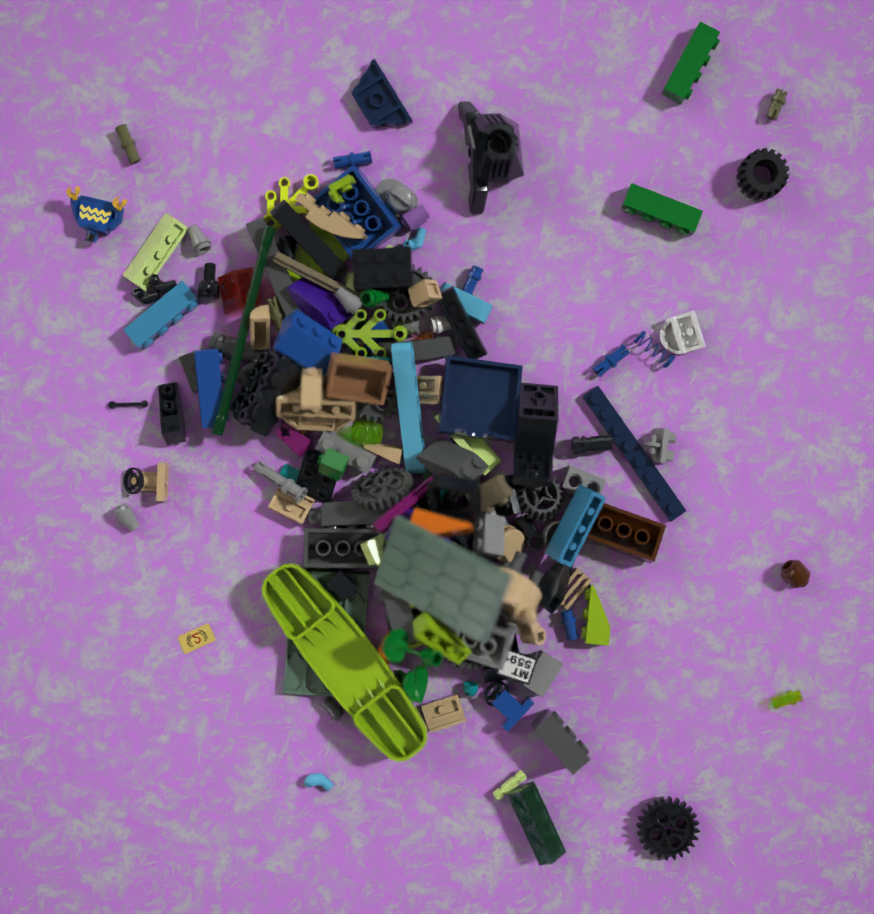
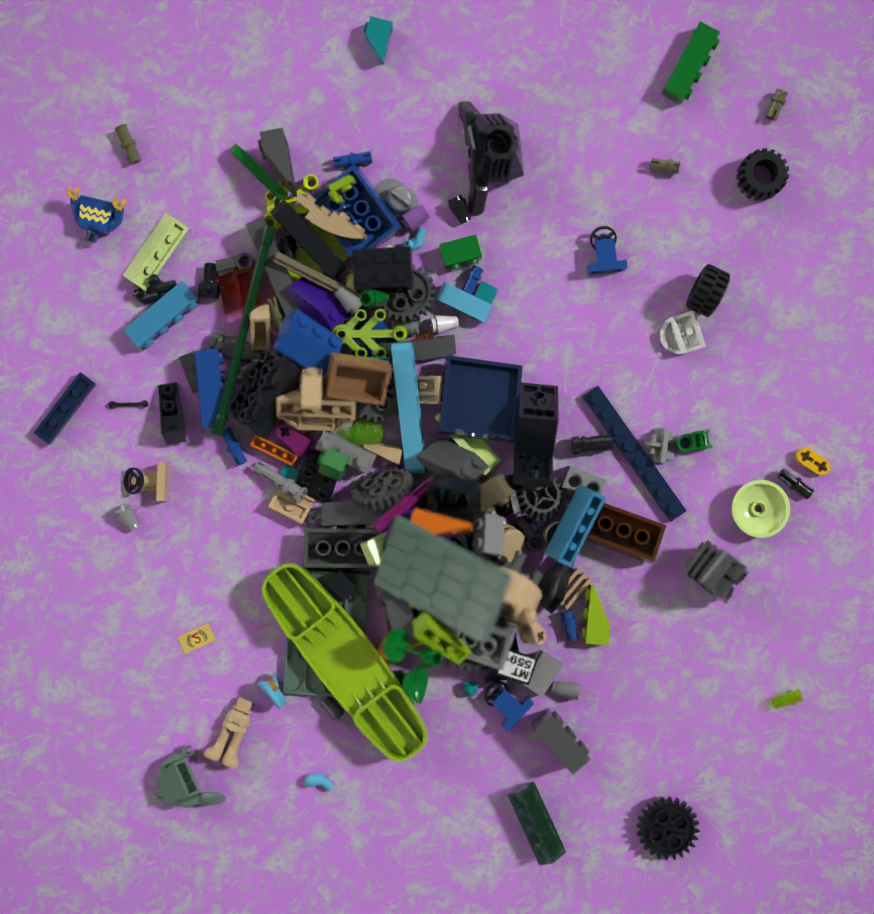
(65, 408): none -> dark blue plate
(178, 785): none -> sand green torso
(199, 241): light grey cone -> none
(233, 263): none -> dark grey piece
(233, 447): none -> blue pin
(236, 721): none -> tan piece
(257, 171): none -> green beam
(273, 692): none -> medium azure piece
(274, 450): none -> orange piece
(276, 151): none -> dark grey slope
(378, 36): none -> teal slope
(378, 99): dark blue wing -> none
(424, 293): tan brick -> none
(443, 713): tan plate -> none
(459, 208): none -> black cone
(460, 252): none -> green brick
(461, 324): black plate -> none
(486, 292): none -> teal piece
(509, 785): yellowish green axle -> none
(567, 689): none -> light grey cone
(605, 253): none -> blue piece
(611, 360): blue pin -> none
(641, 335): blue piece -> none
(661, 209): green brick -> none
(665, 165): none -> olive pin
(696, 441): none -> green piece
(708, 290): none -> black tyre
(715, 570): none -> dark grey piece
(773, 508): none -> yellowish green dish
(795, 483): none -> black axle
(795, 573): reddish brown head -> none
(814, 458): none -> yellow beam

